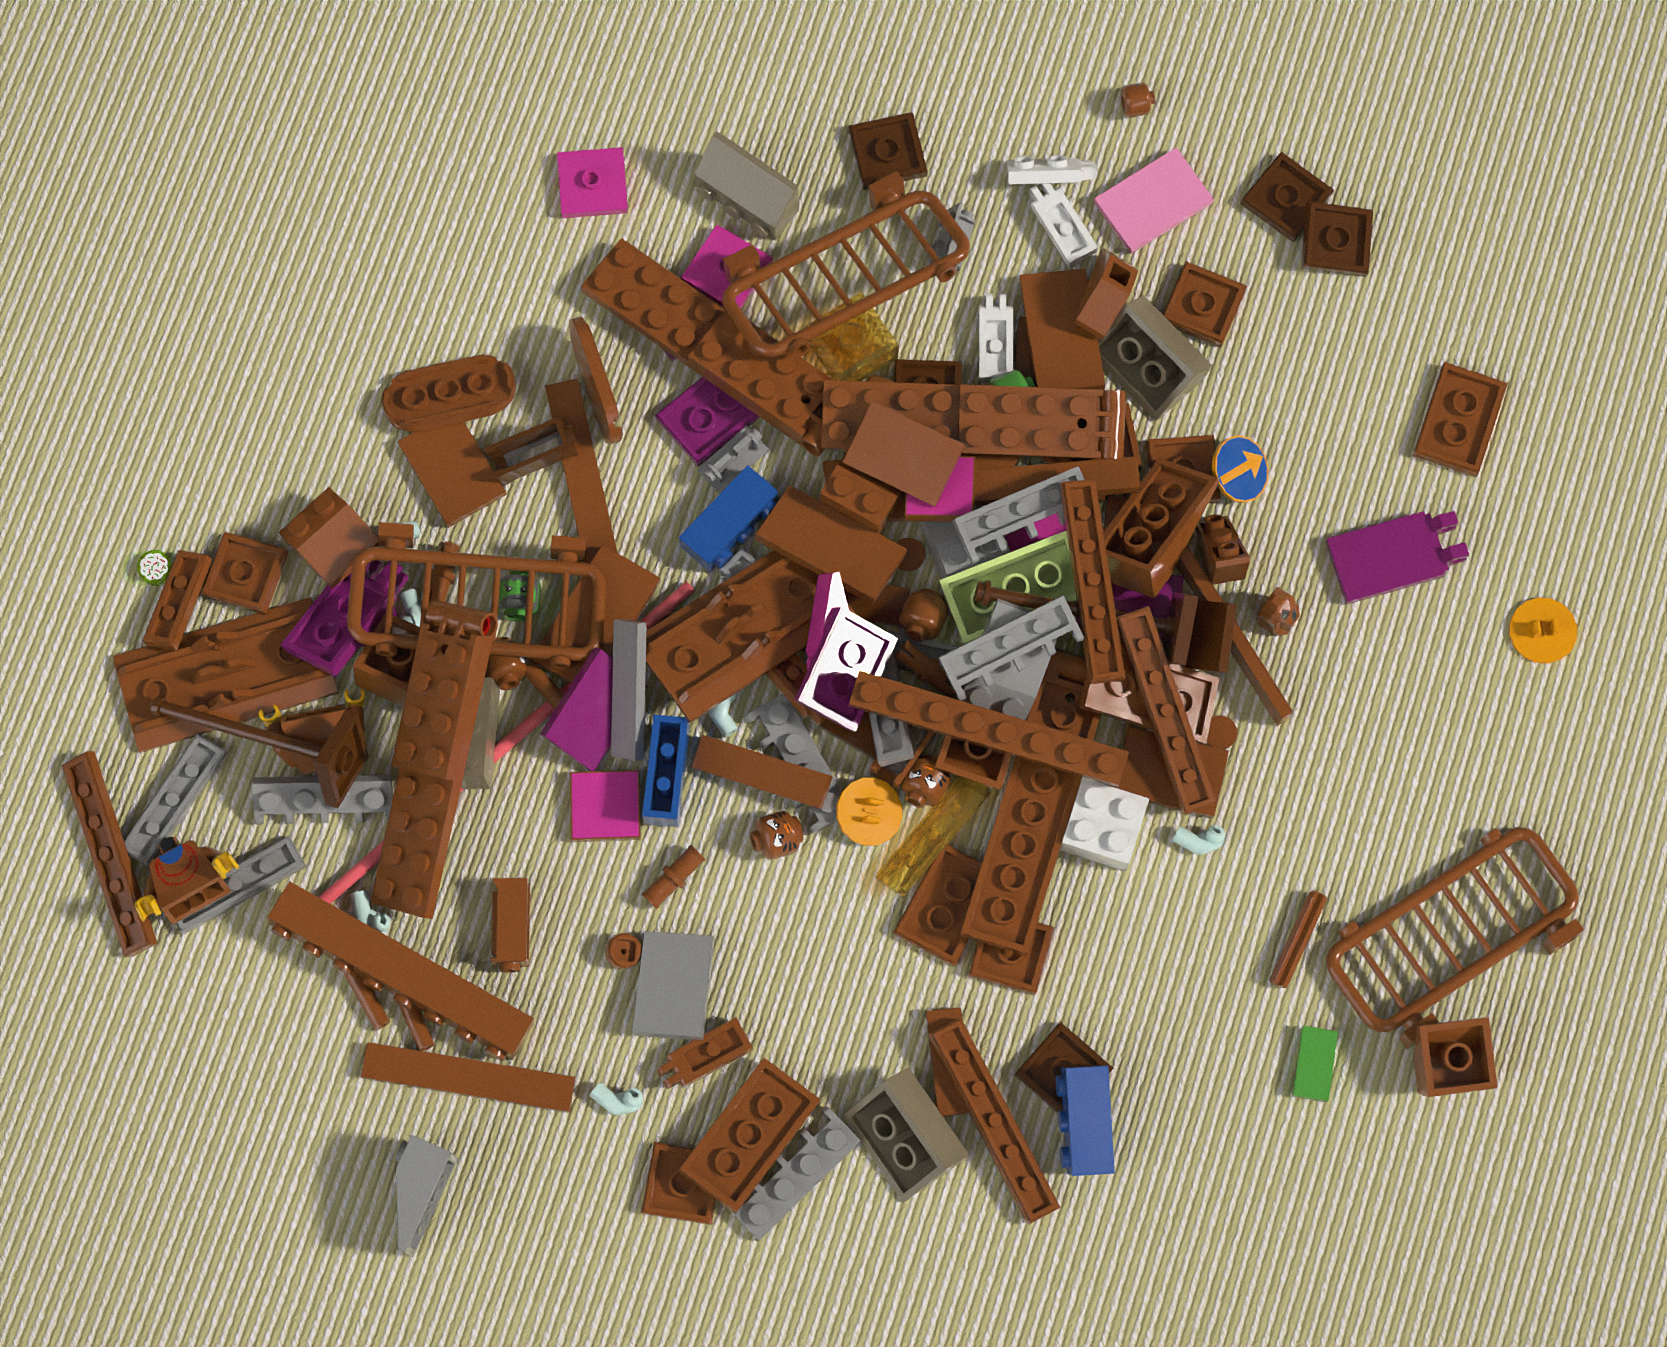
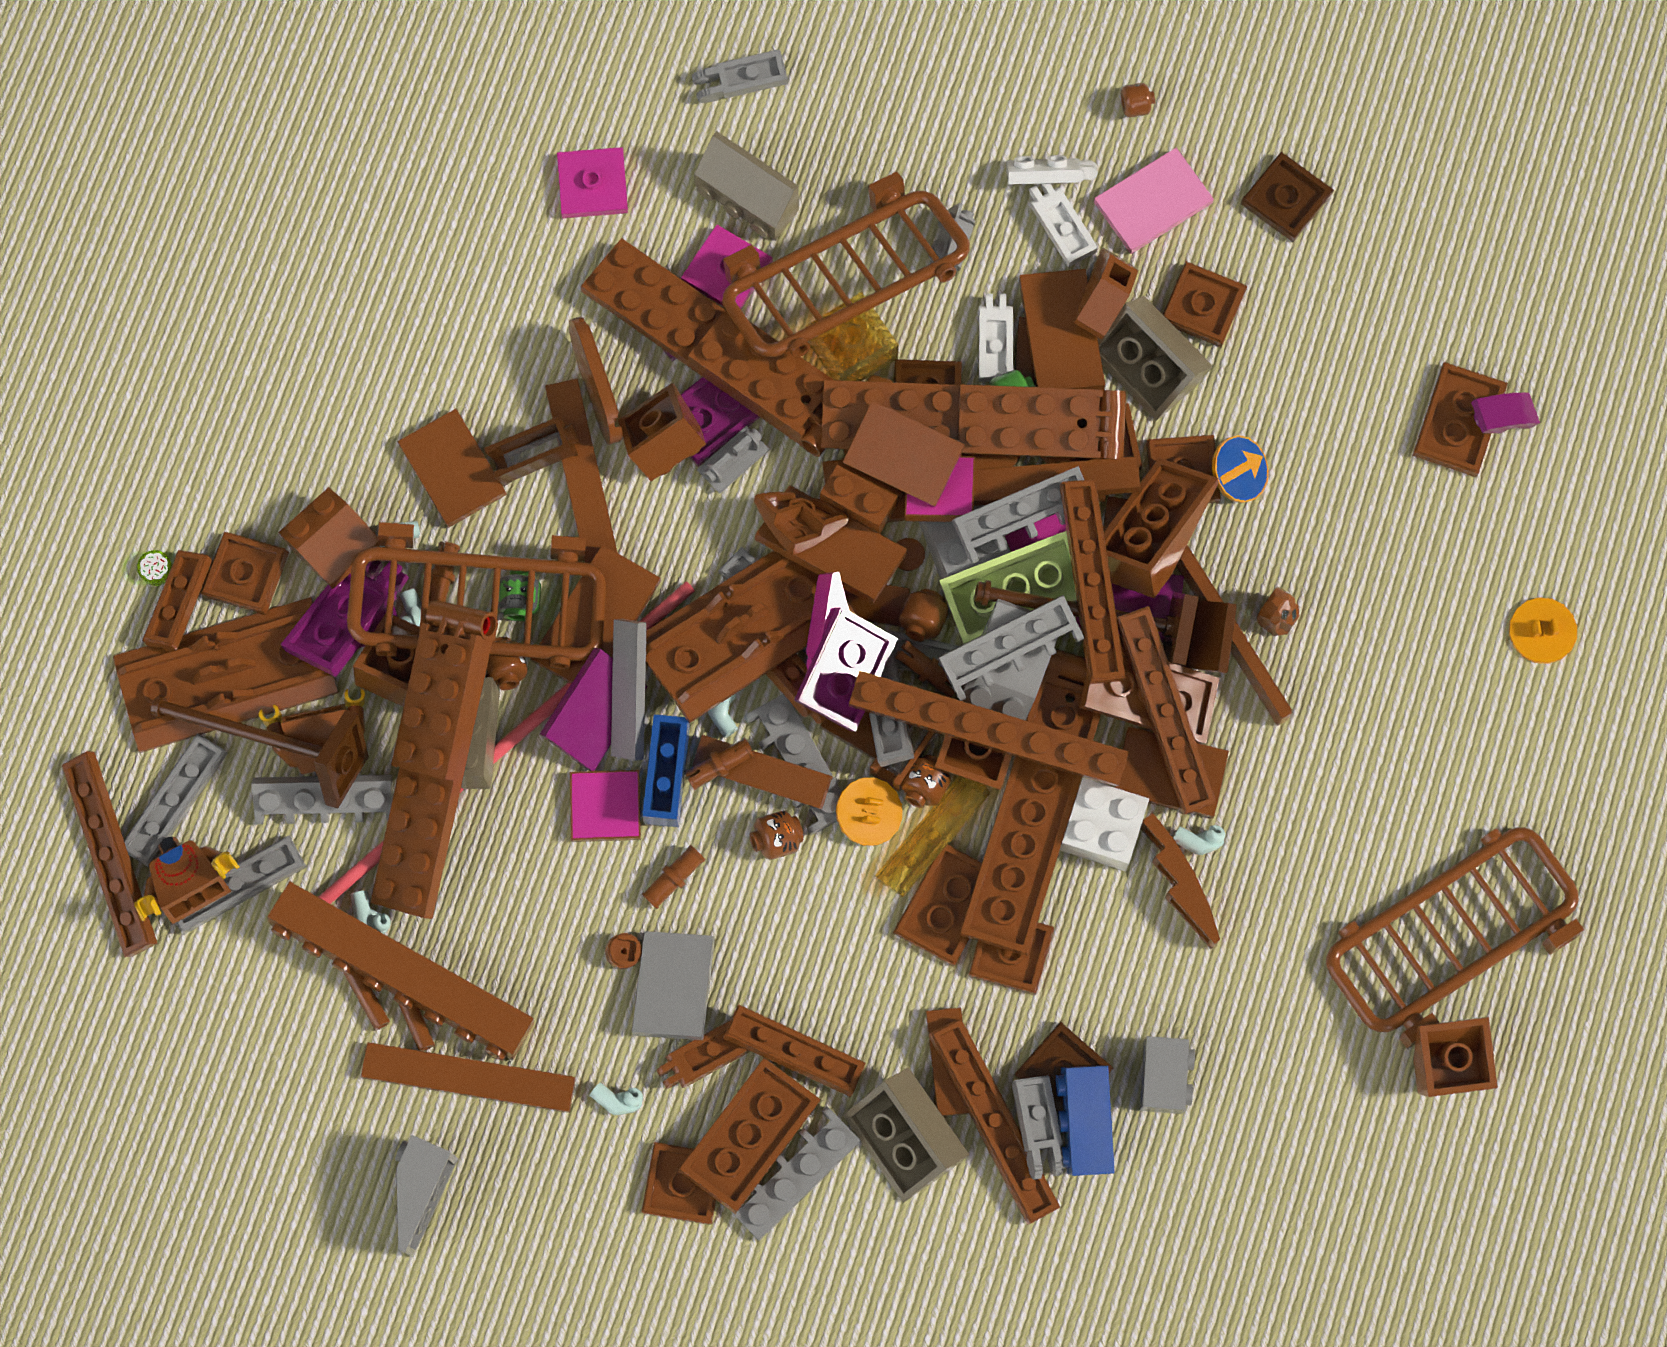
(448, 393): dark orange tile -> none
(510, 924): dark orange window -> none
(543, 684): dark orange piece -> none
(661, 433): none -> dark orange slope
(719, 763): none -> dark orange pin
(729, 519): blue brick -> none
(742, 76): none -> light grey hinge
(794, 1050): none -> dark orange tile
(798, 521): none -> dark orange brick
(888, 147): reddish brown tile -> none
(1038, 1124): none -> light grey hinge
(1165, 1075): none -> light grey brick
(1186, 893): none -> dark orange slope
(1221, 550): dark orange slope -> none
(1221, 732): dark orange piece -> none
(1298, 939): dark orange axle -> none
(1315, 1063): bright green tile -> none
(1337, 239): reddish brown tile -> none
(1393, 555): magenta tile -> none
(1505, 412): none -> magenta slope

